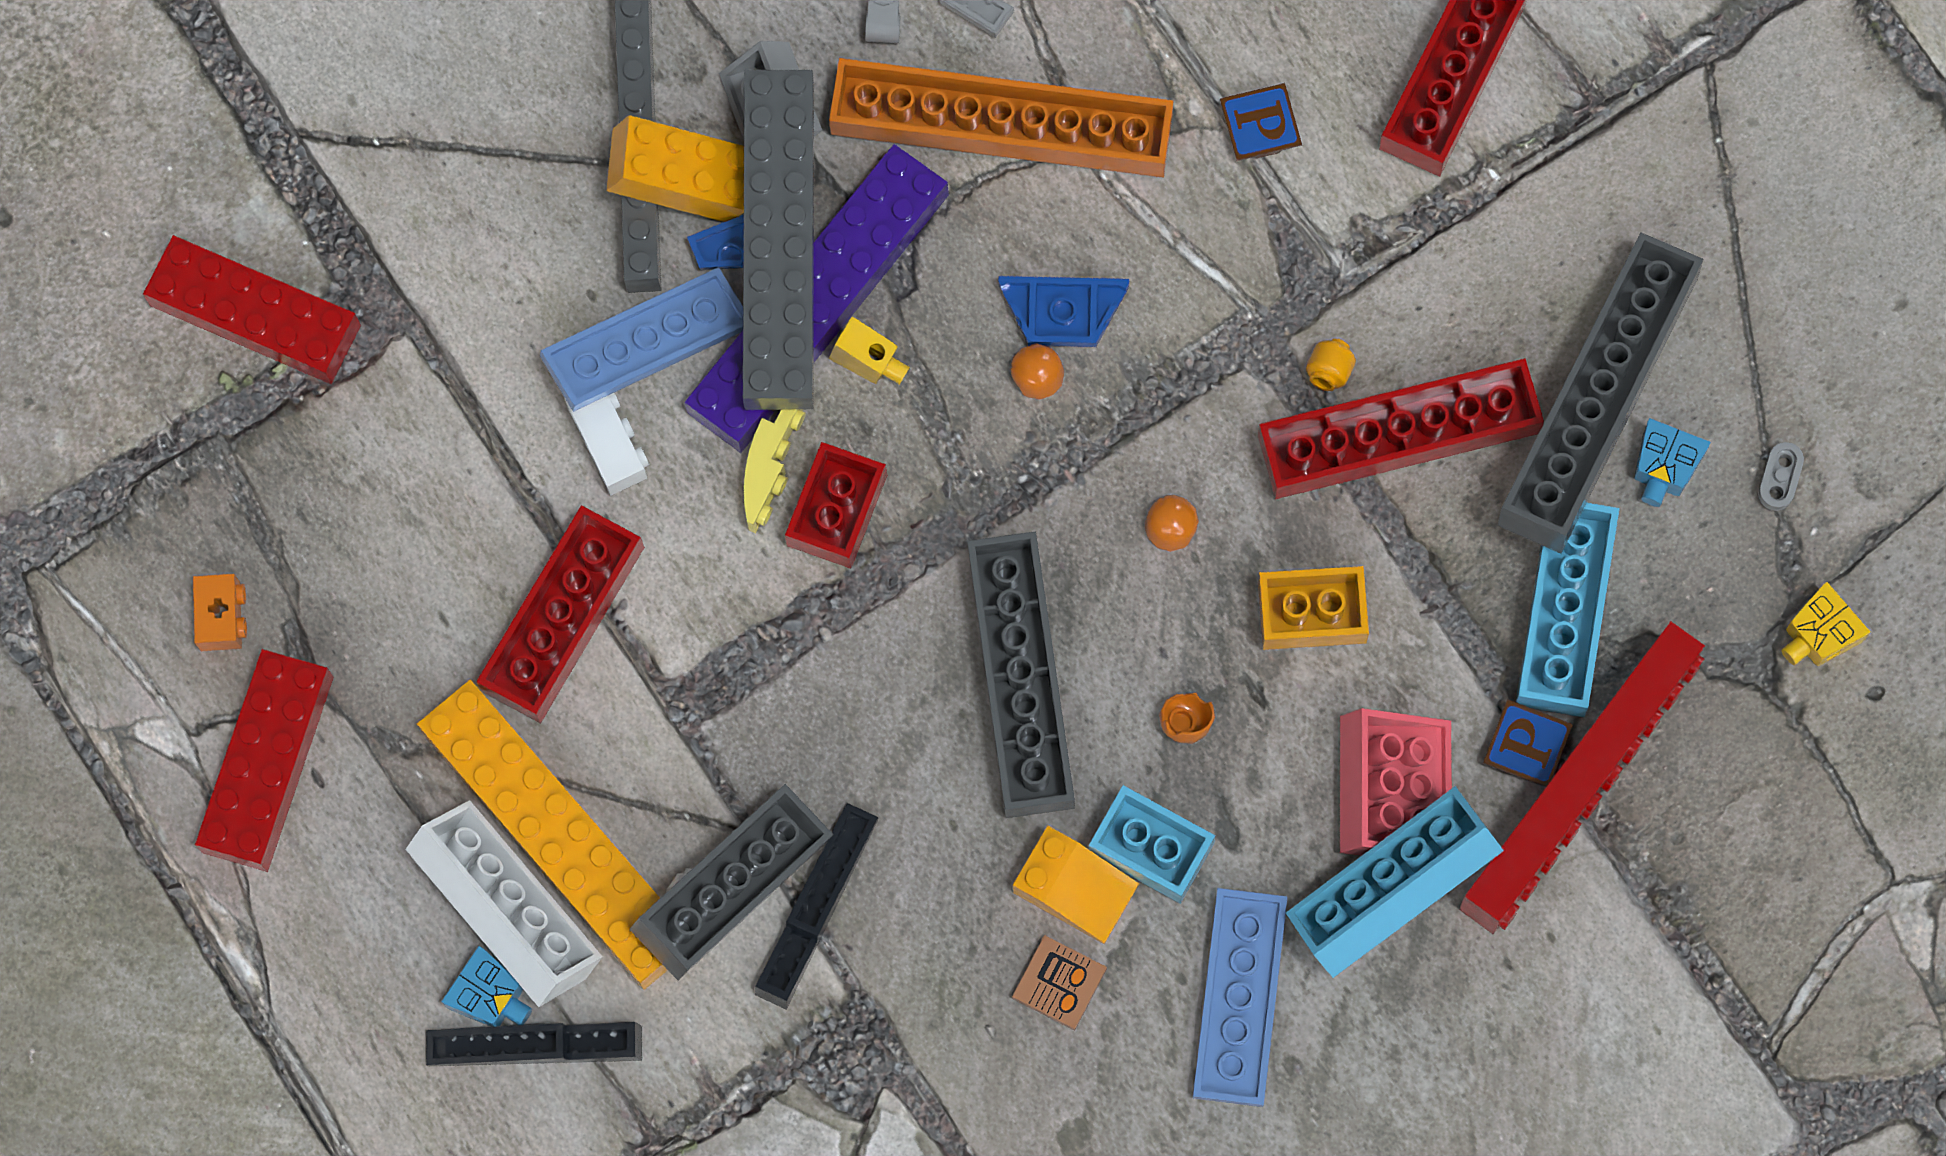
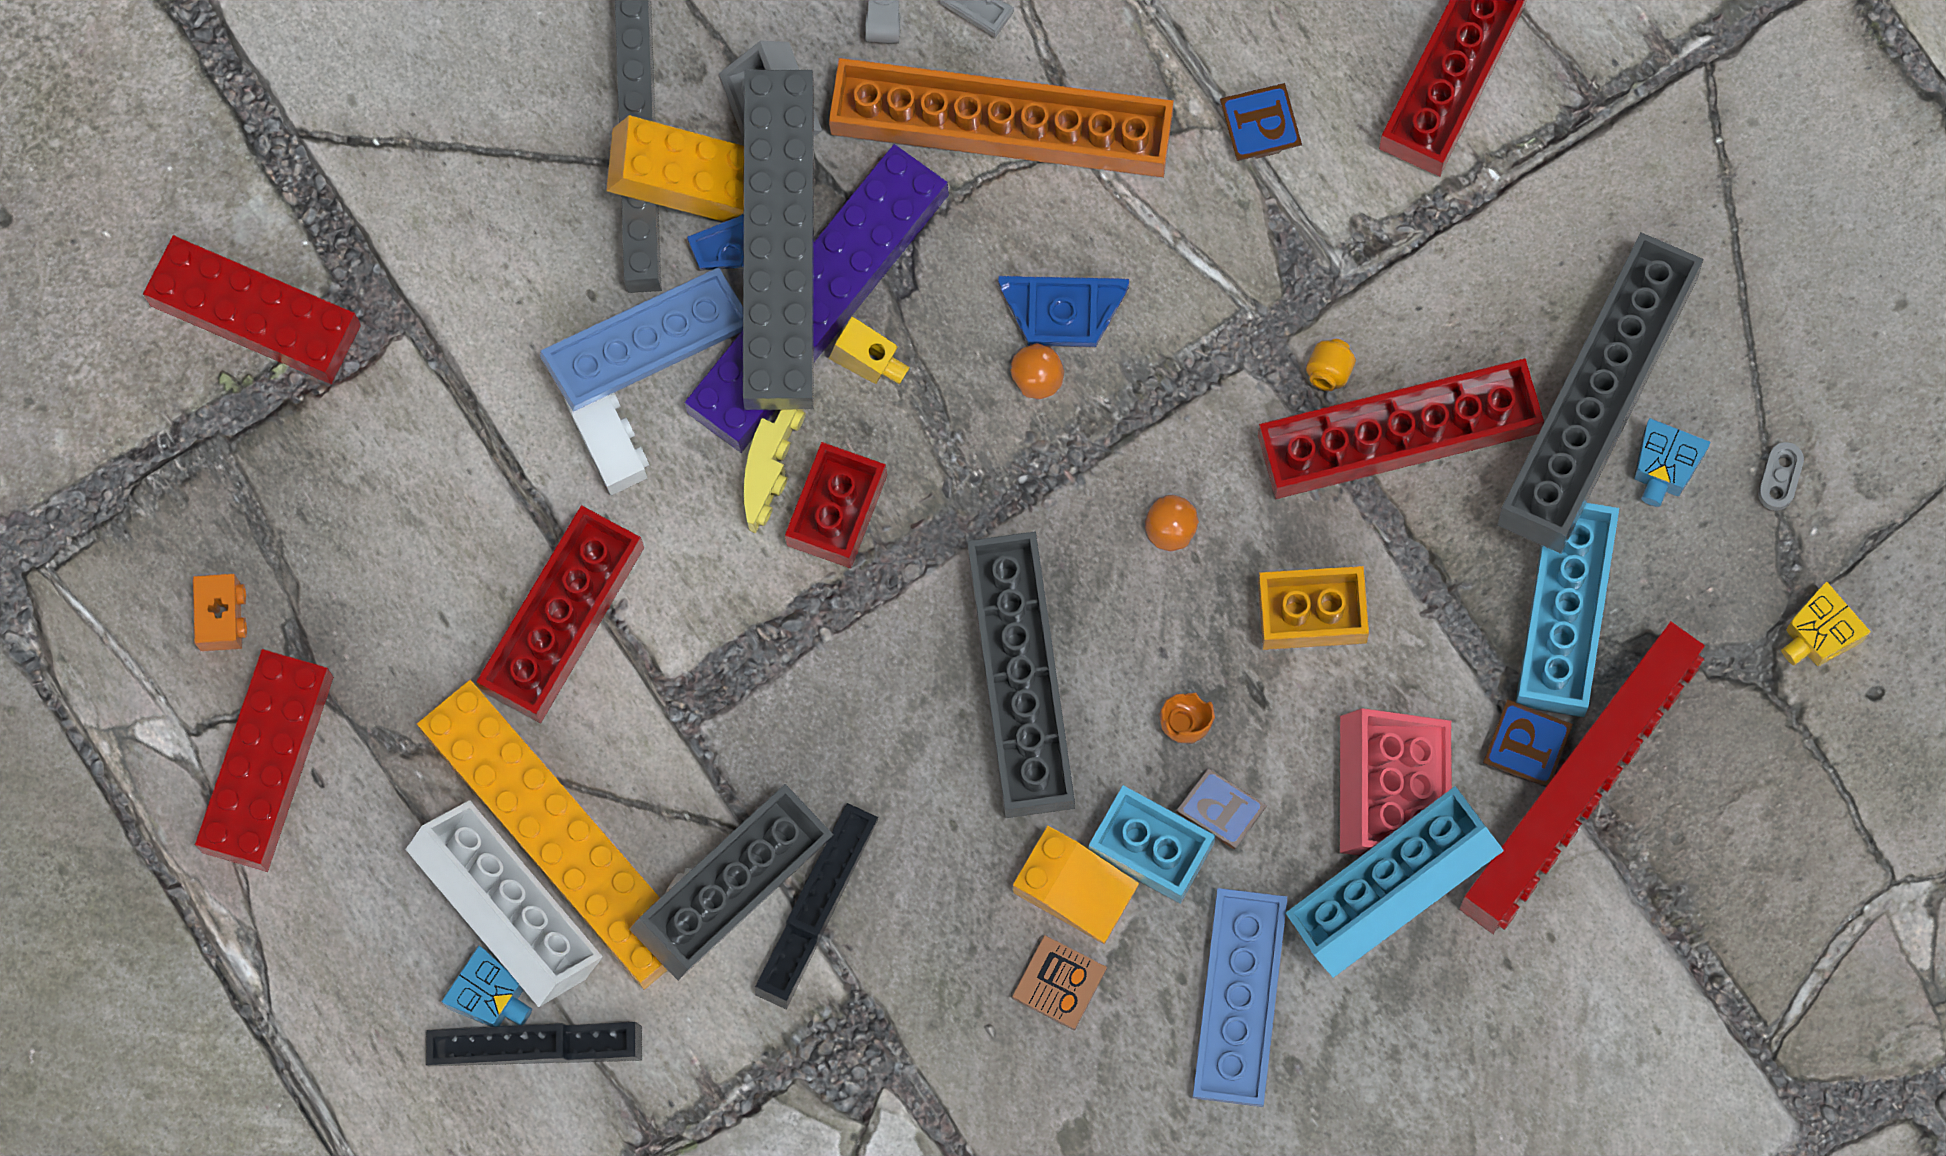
(1221, 808): none -> piece

